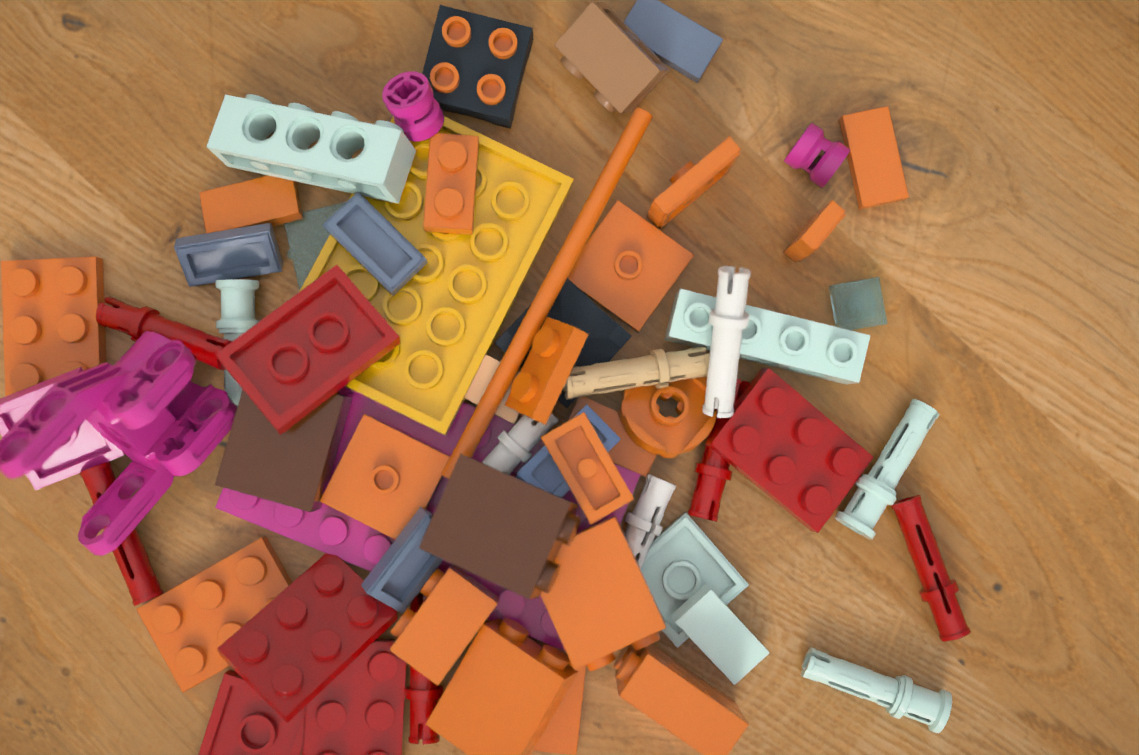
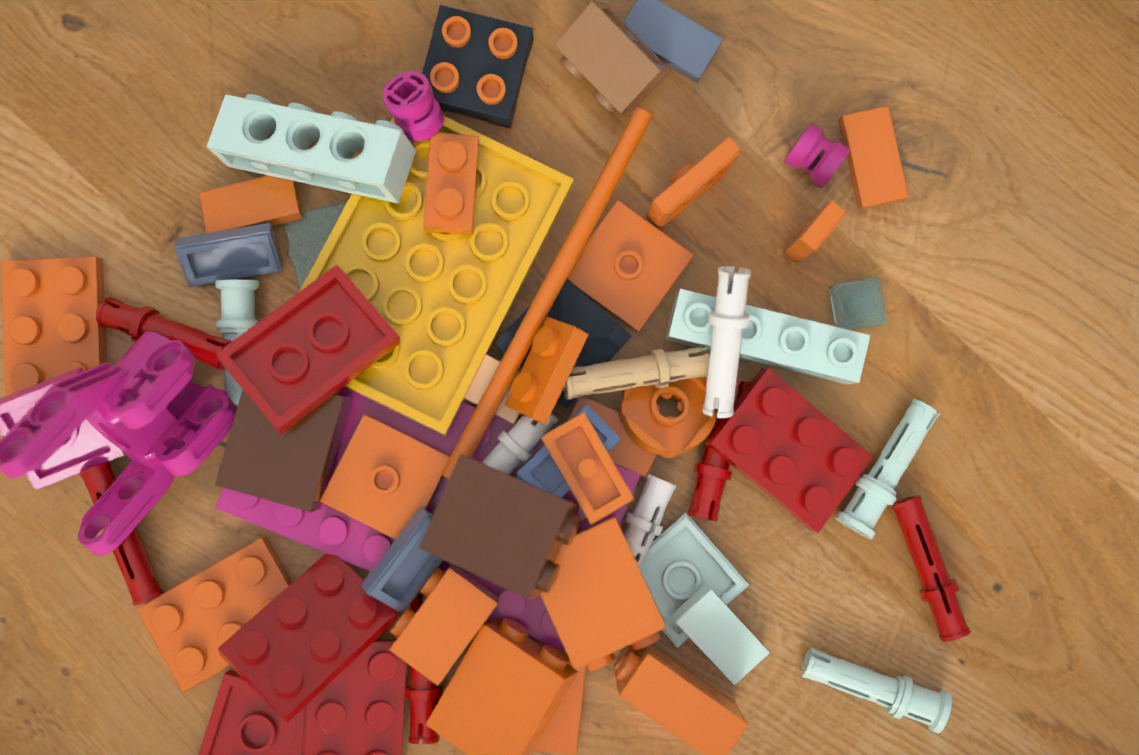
(375, 243): sand blue tile -> none

